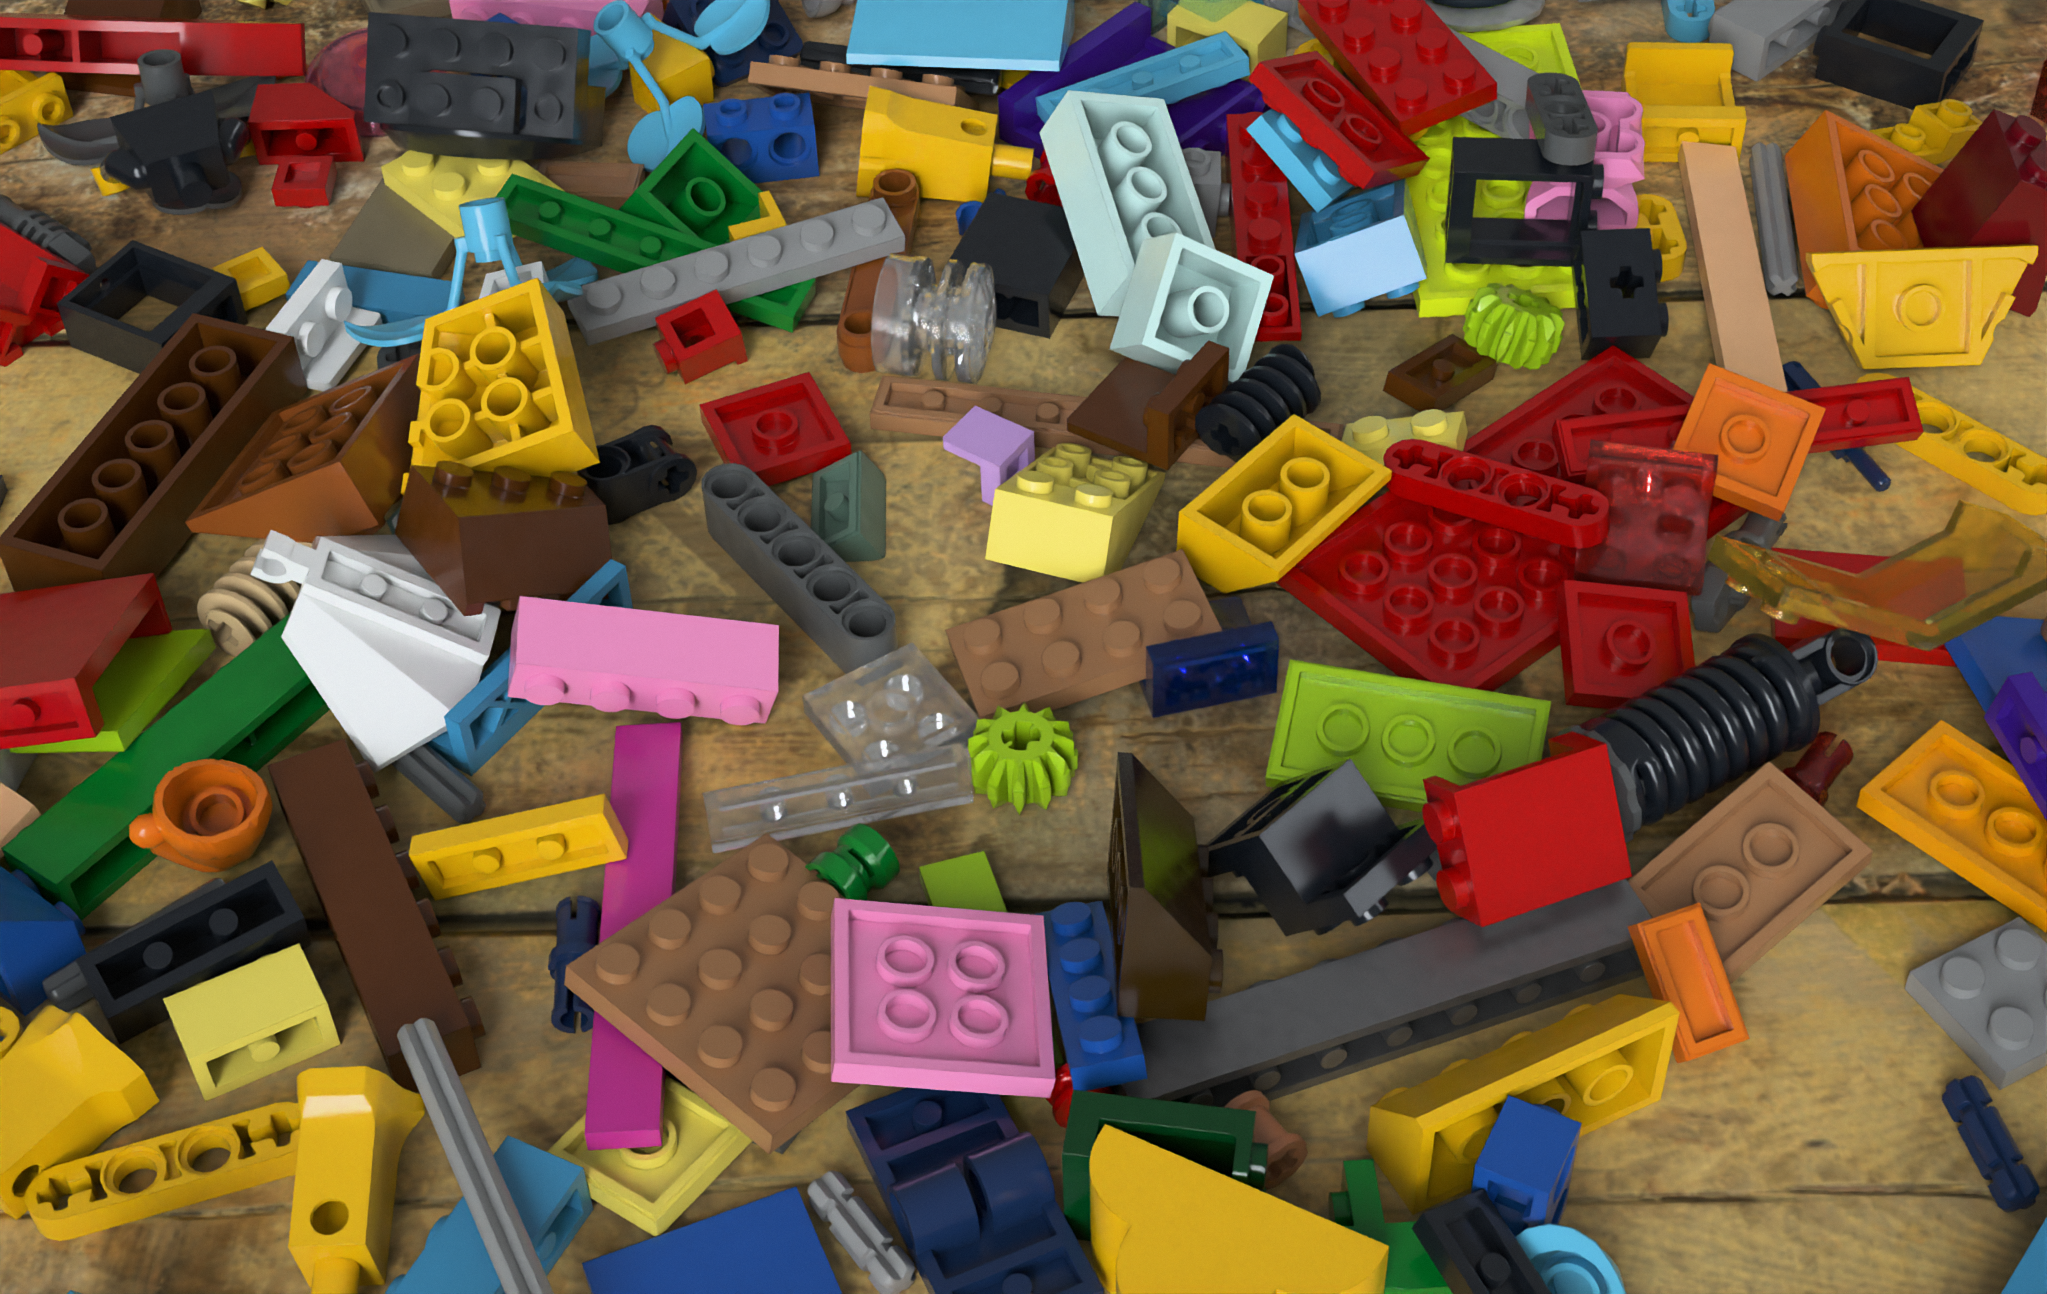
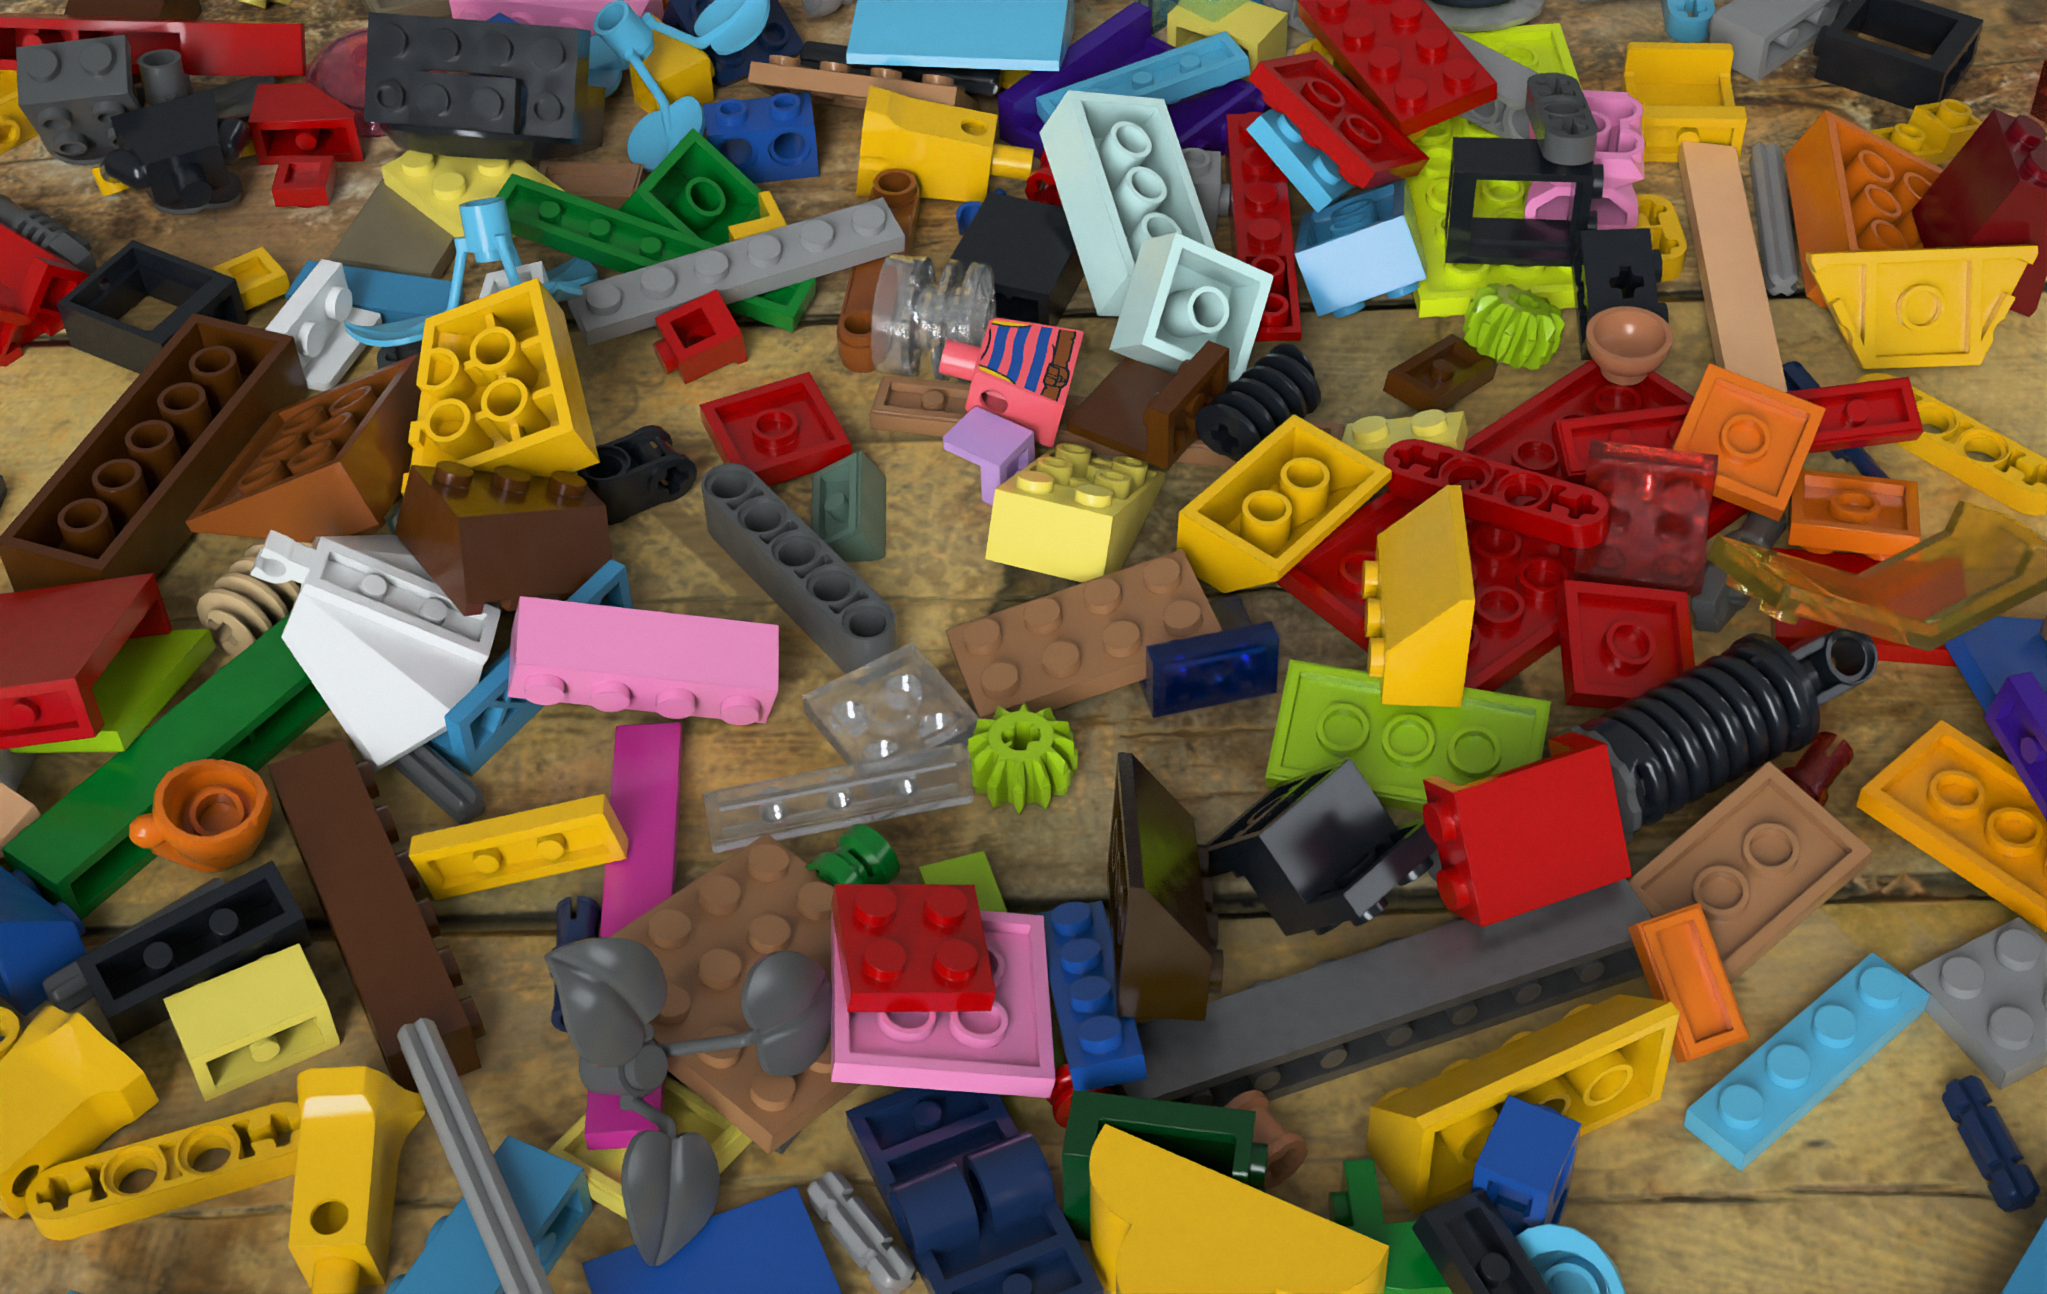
(75, 89): none -> dark grey bracket
(607, 1000): none -> dark grey plant
(912, 948): none -> red plate
(1018, 372): none -> coral torso
(1421, 604): none -> yellow slope
(1628, 343): none -> nougat piece
(1805, 1061): none -> medium azure plate
(1853, 514): none -> orange plate

